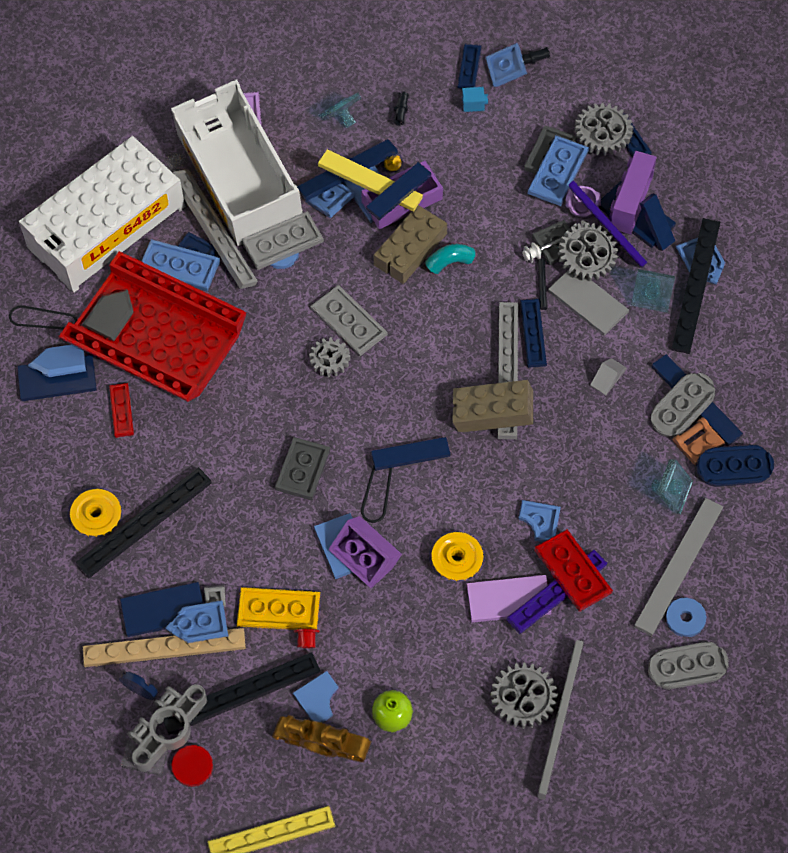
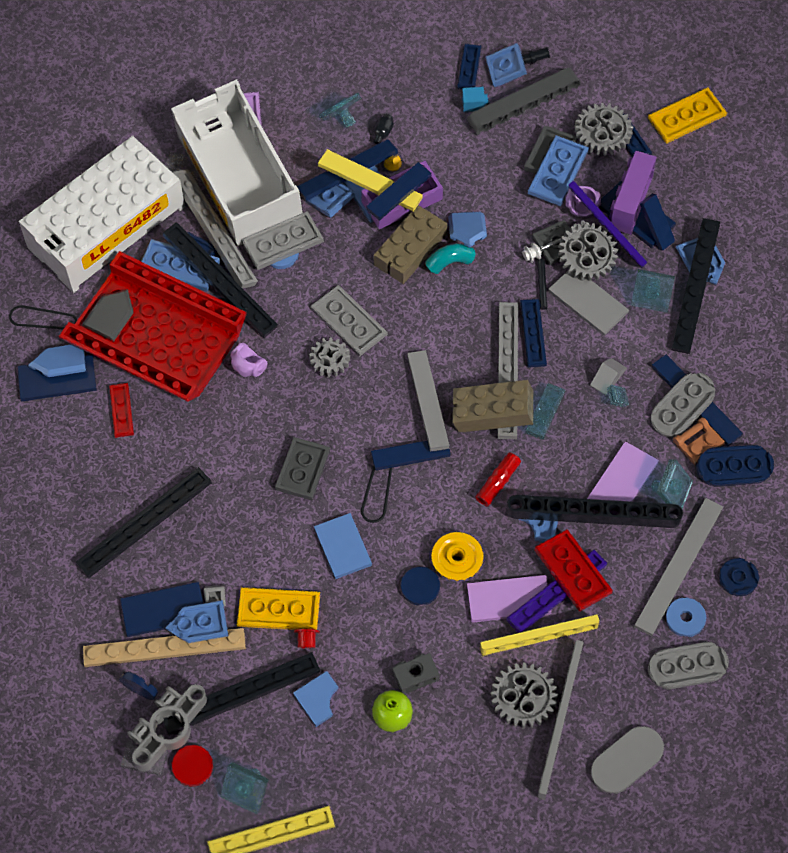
(94, 502): yellow gear -> none
(219, 279): none -> black plate
(244, 787): none -> clear light blue tile
(247, 362): none -> lavender hair
(322, 738): pearl gold piece -> none
(364, 551): medium lavender slope -> none
(383, 128): none -> black plant
(401, 108): black pin -> none
(408, 682): none -> dark grey brick
(420, 586): none -> dark blue tile
(428, 401): none -> light grey tile
(467, 227): none -> medium blue tile
(498, 479): none -> red axle
(522, 100): none -> dark grey beam
(539, 635): none -> light yellow tile
(545, 411): none -> clear light blue plate
(602, 506): none -> black beam
(617, 396): none -> clear light blue tile
(624, 475): none -> lavender tile
(627, 760): none -> light grey tile
(687, 115): none -> yellow tile
(743, 581): none -> dark blue tile

